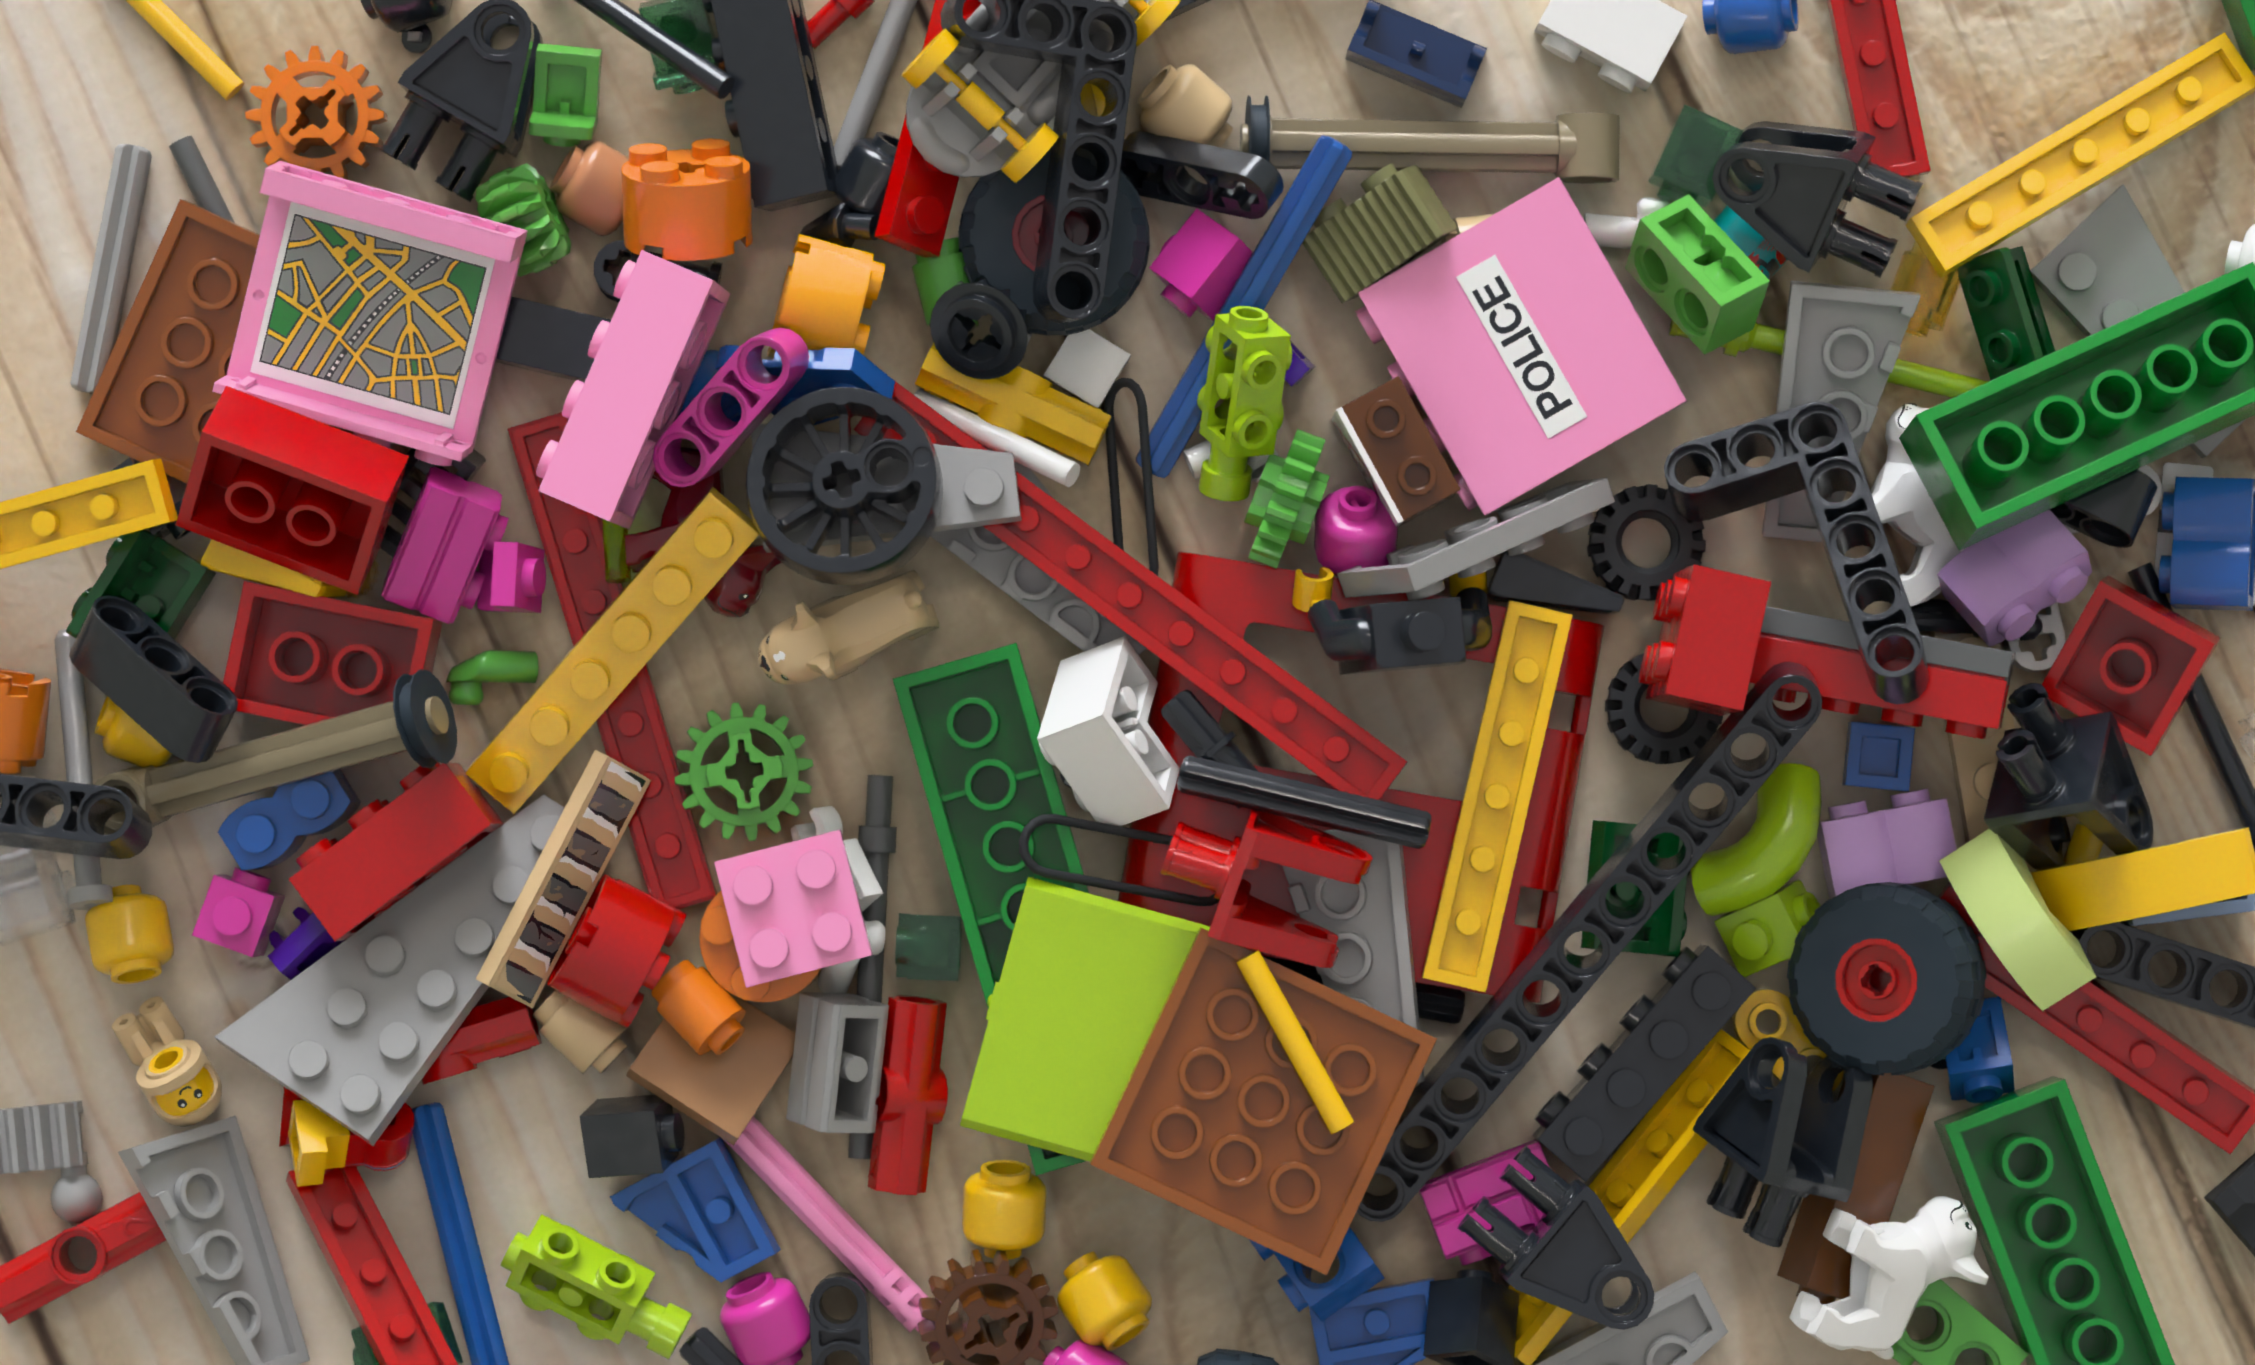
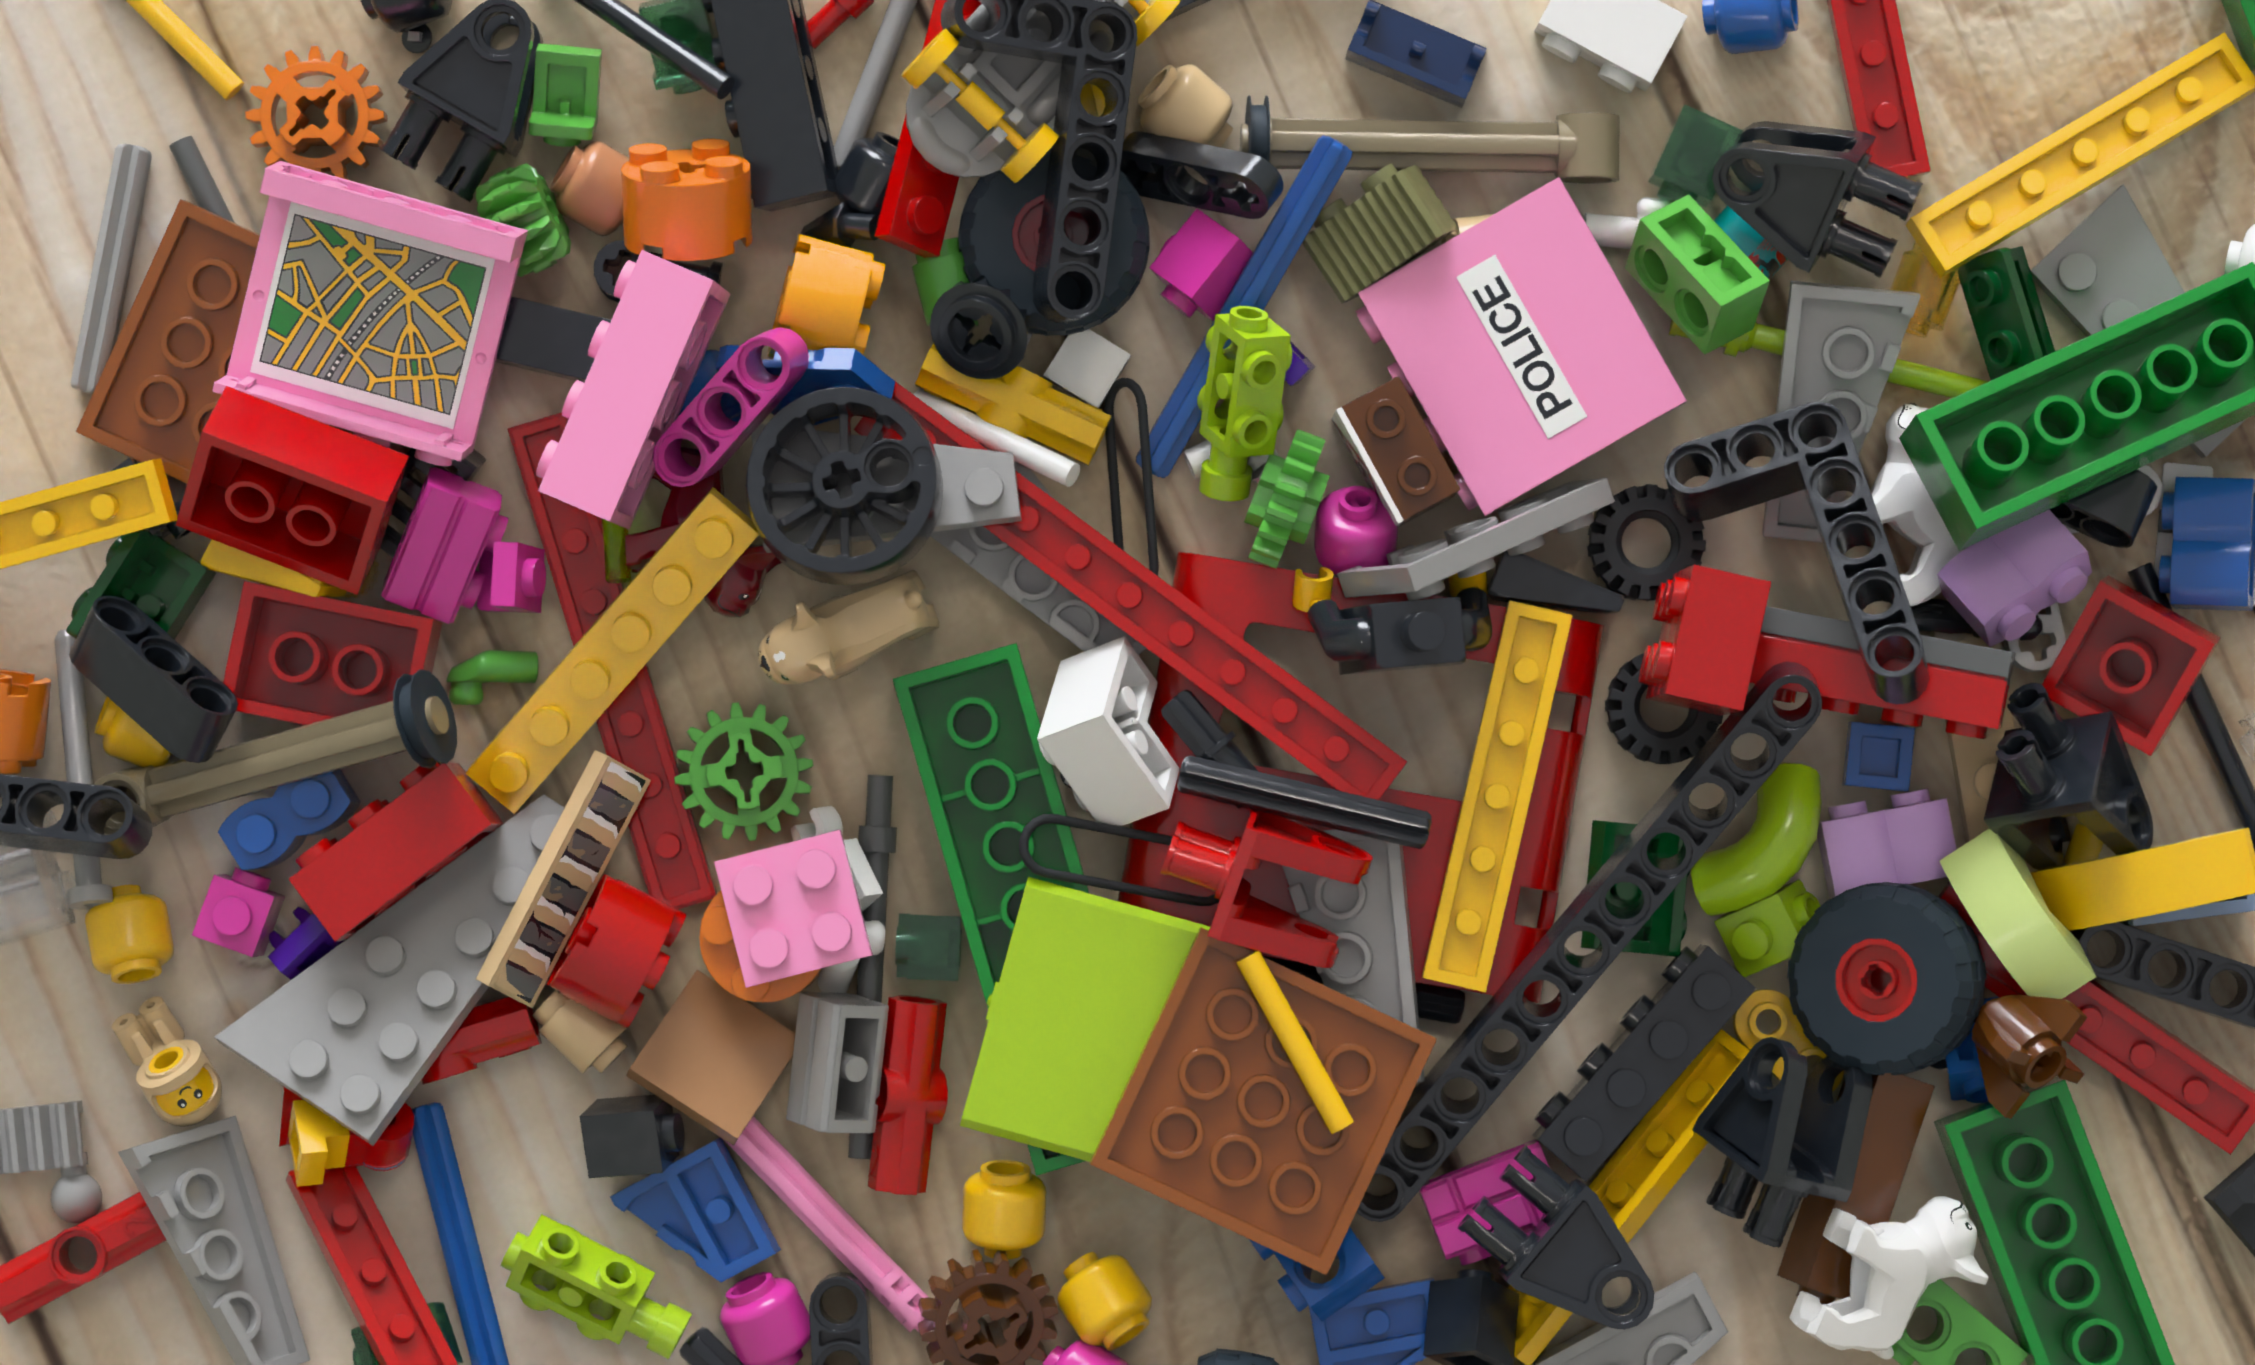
(699, 1008): orange brick -> none
(2022, 1043): none -> reddish brown brick

